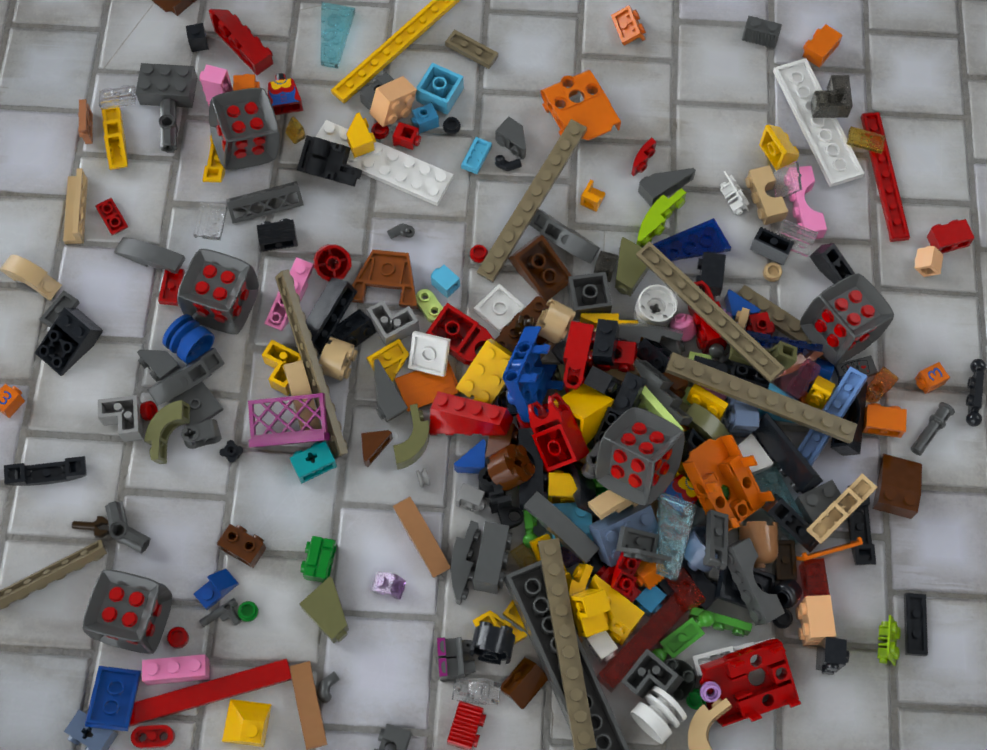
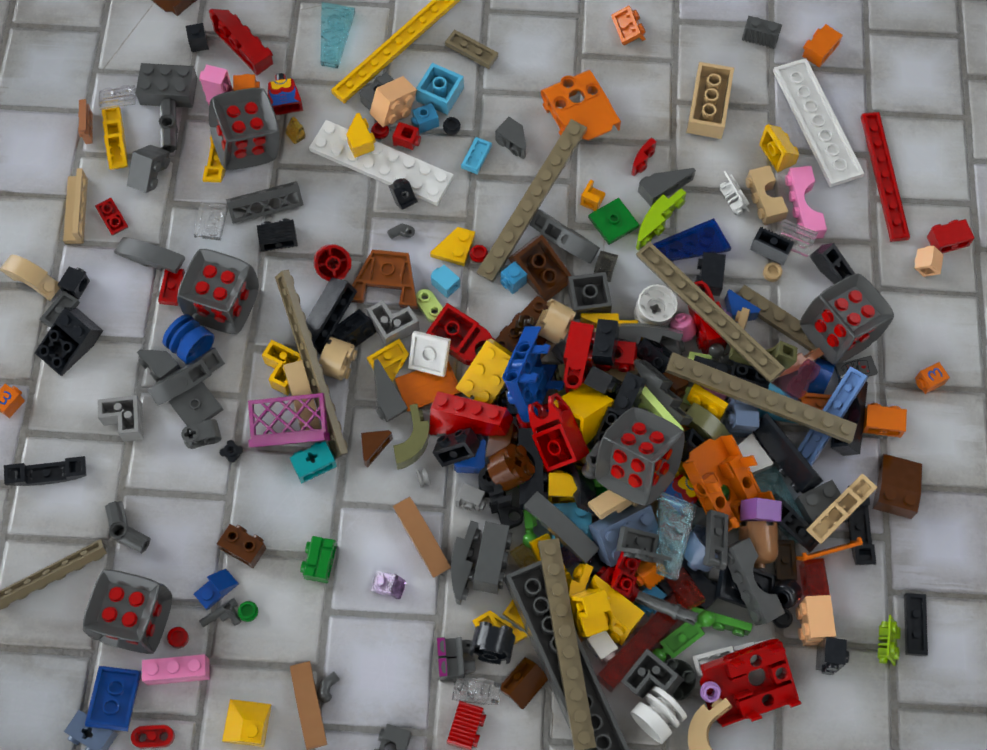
(74, 282): none -> black brick
(93, 526): dark brown bar -> none
(145, 167): none -> dark grey brick
(148, 410): red tile -> none
(162, 426): olive arch -> none
(210, 691): red tile -> none
(300, 272): bright pink slope -> none
(326, 610): olive slope -> none
(327, 161): black plate -> none
(402, 199): none -> black brick
(455, 247): none -> yellow wing
(456, 447): none -> black brick
(499, 308): white tile -> none
(506, 165): black arm -> none
(513, 277): none -> dark azure brick
(613, 221): none -> green plate
(629, 268): olive slope -> none
(668, 608): none -> dark grey pin
(694, 699): green plate -> none
(710, 100): none -> tan brick
(760, 323): red brick -> none
(761, 510): none -> medium lavender slope
(766, 341): clear blue wing -> none
(787, 180): clear piece -> none
(819, 392): yellow slope -> none
(835, 101): clear smoke brick -> none
(865, 139): clear yellow plate -> none
(881, 384): clear orange piece -> none
(935, 423): dark grey pin -> none
(974, 398): black plate -> none

